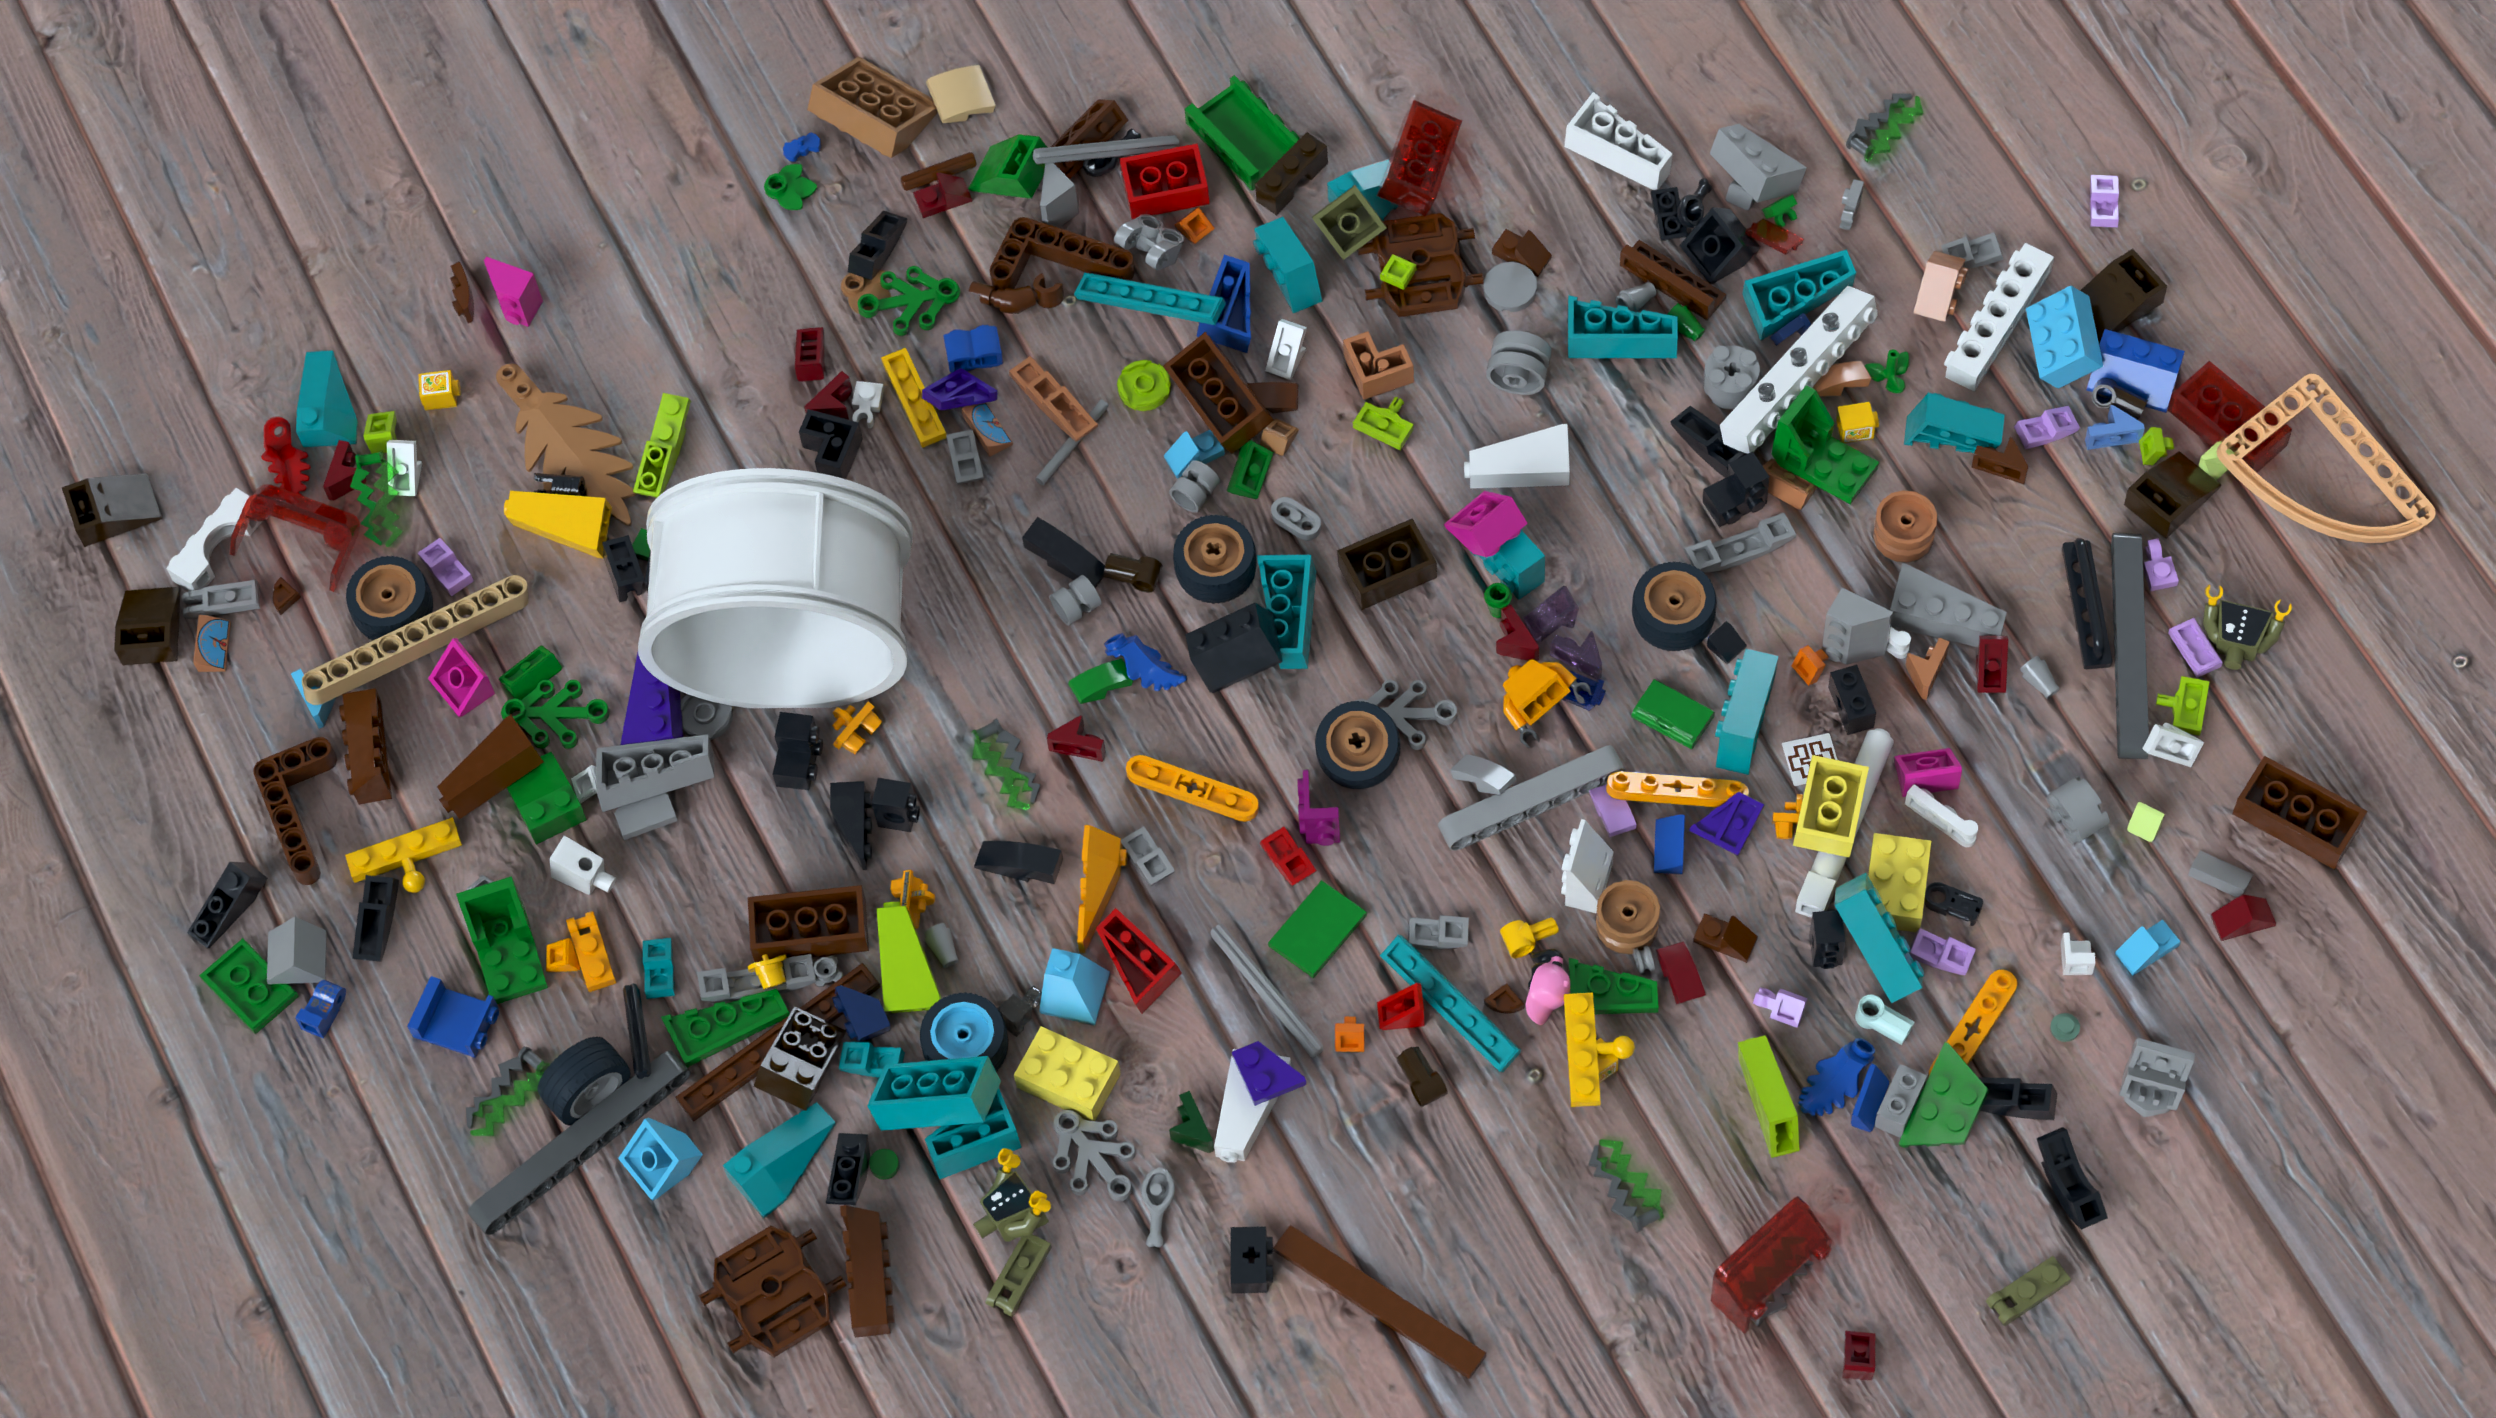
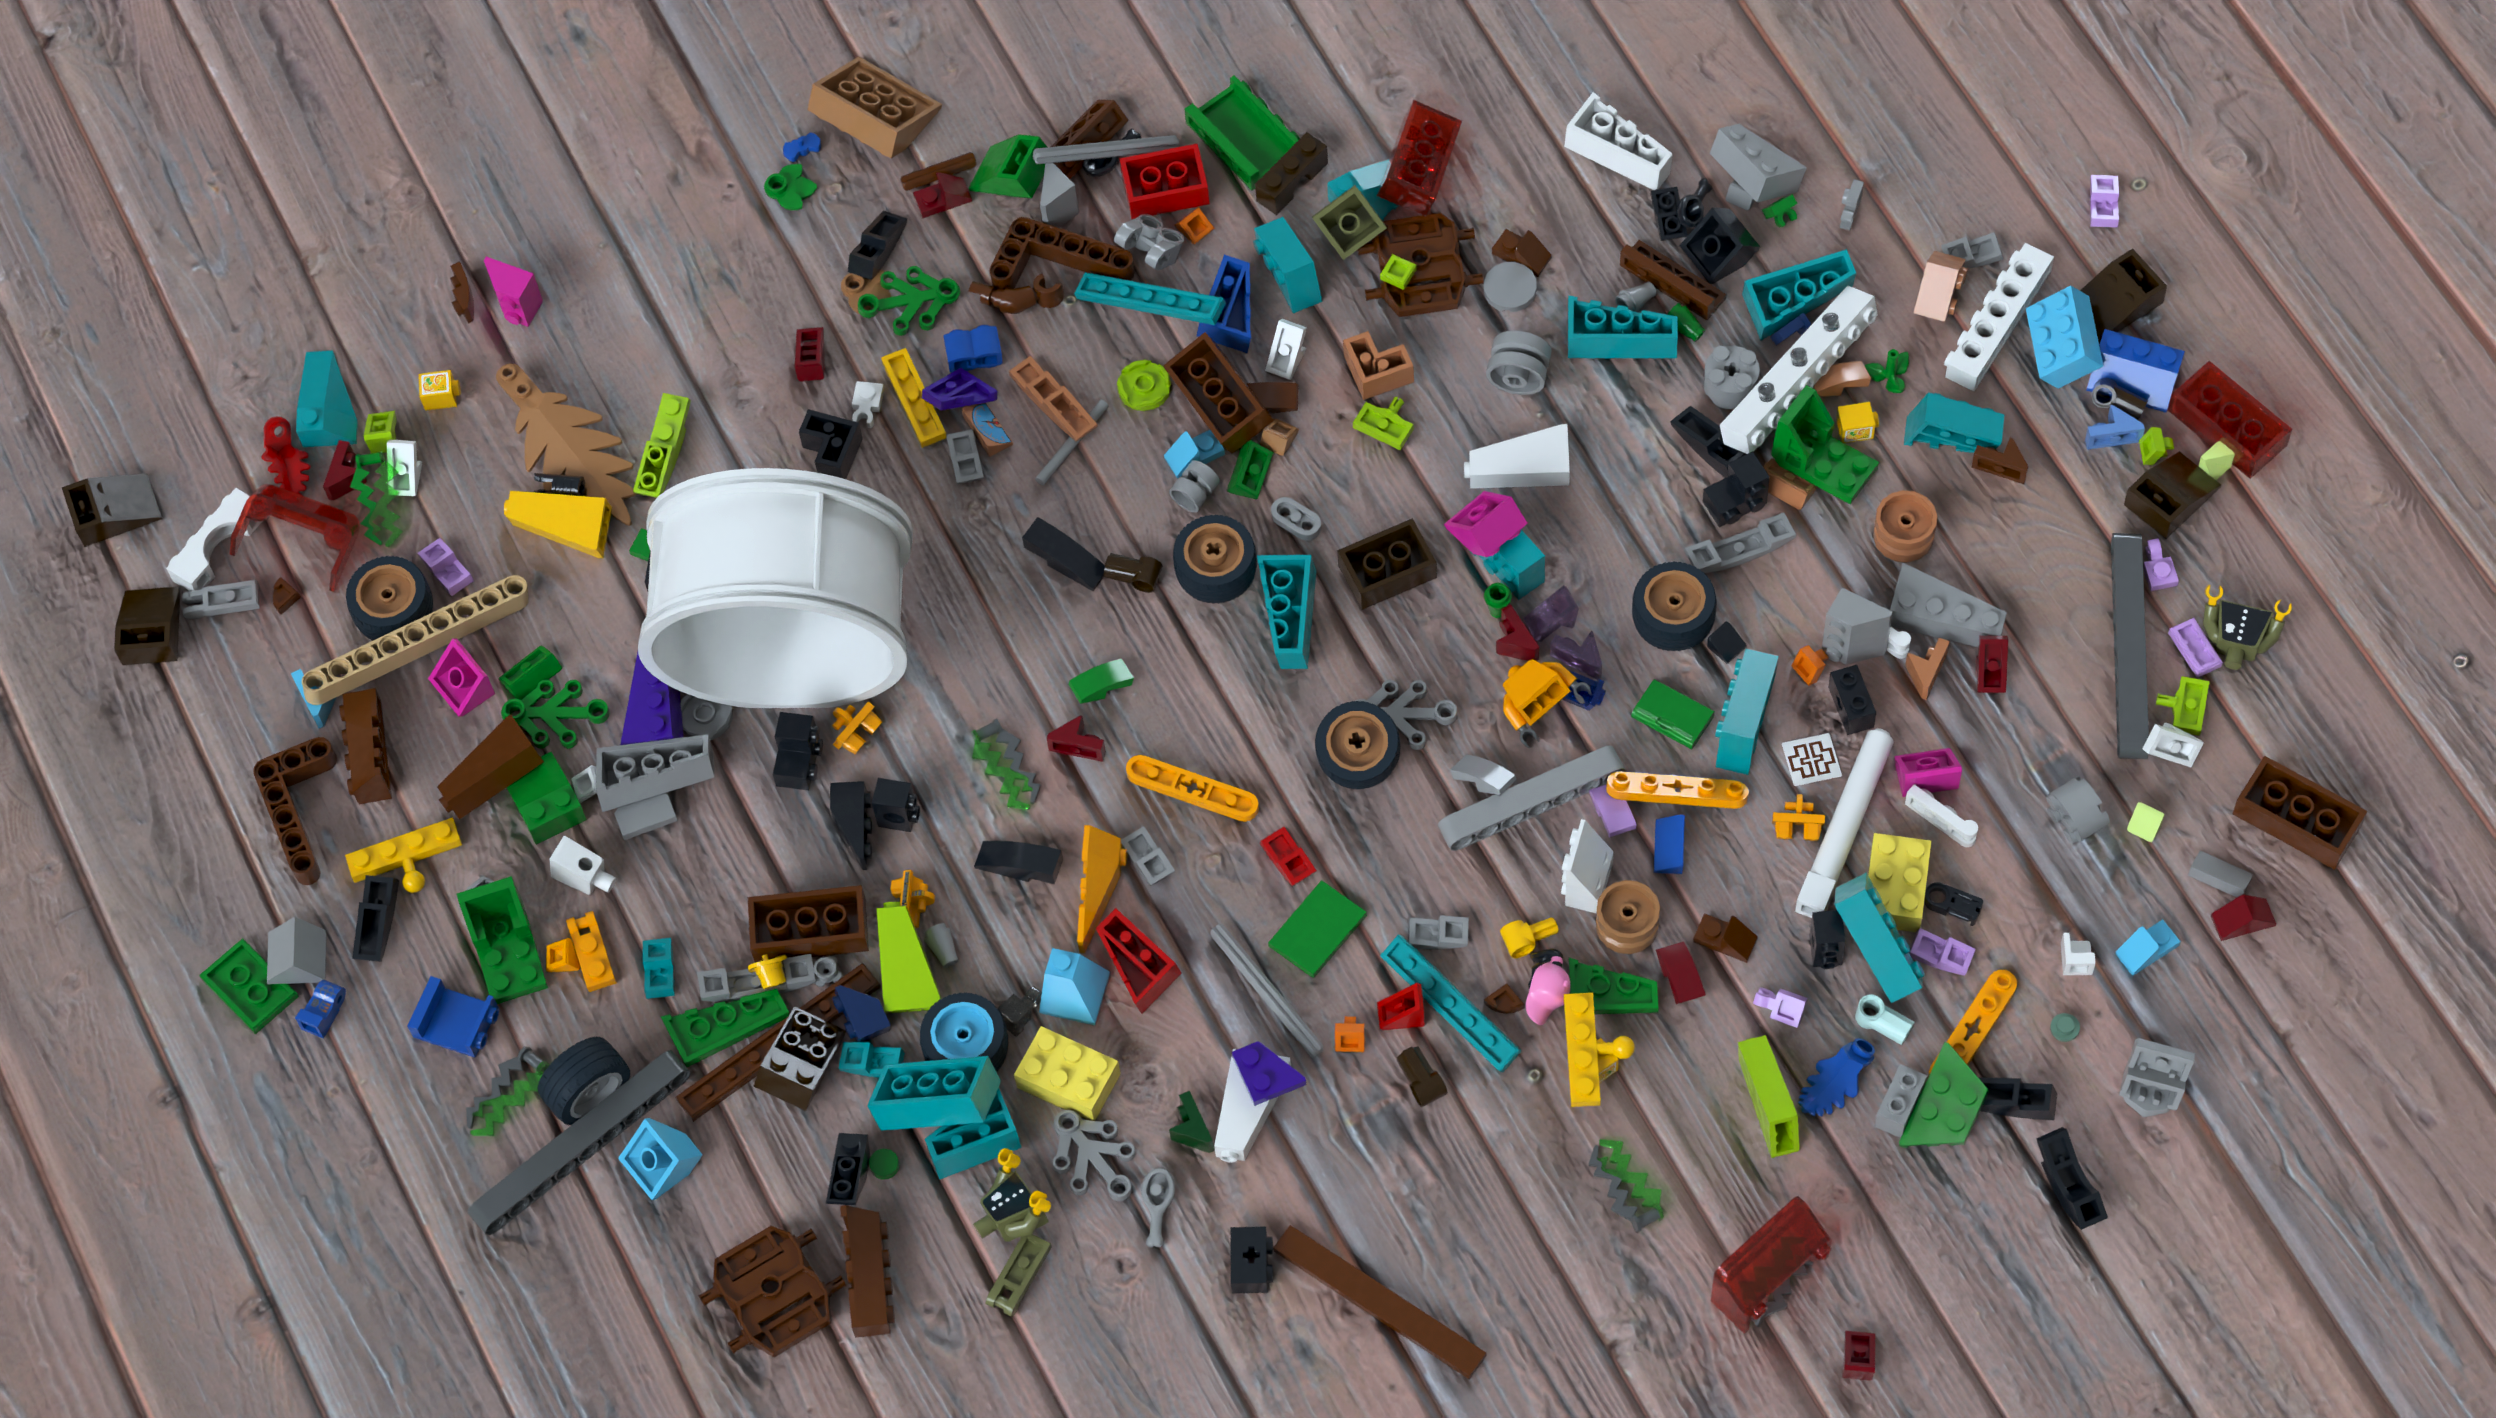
(211, 644): slope -> none
(227, 902): black slope -> none
(623, 567): black hinge -> none
(637, 1031): black axle -> none
(775, 1161): teal wedge -> none
(831, 396): dark red slope -> none
(960, 94): tan slope -> none
(1073, 601): light grey wheel -> none
(1143, 662): blue plant -> none
(1234, 647): black slope -> none
(1318, 824): magenta bracket -> none
(1643, 959): light grey bush -> none
(1730, 823): dark purple wing -> none
(1774, 236): clear red piece -> none
(1831, 806): light yellow brick -> none
(1870, 1099): blue slope -> none
(1892, 119): piece -> none
(2029, 1290): olive plate -> none
(2039, 676): light grey cone -> none
(2051, 426): lavender slope -> none
(2099, 655): black piece -> none
(2303, 515): light nougat beam -> none

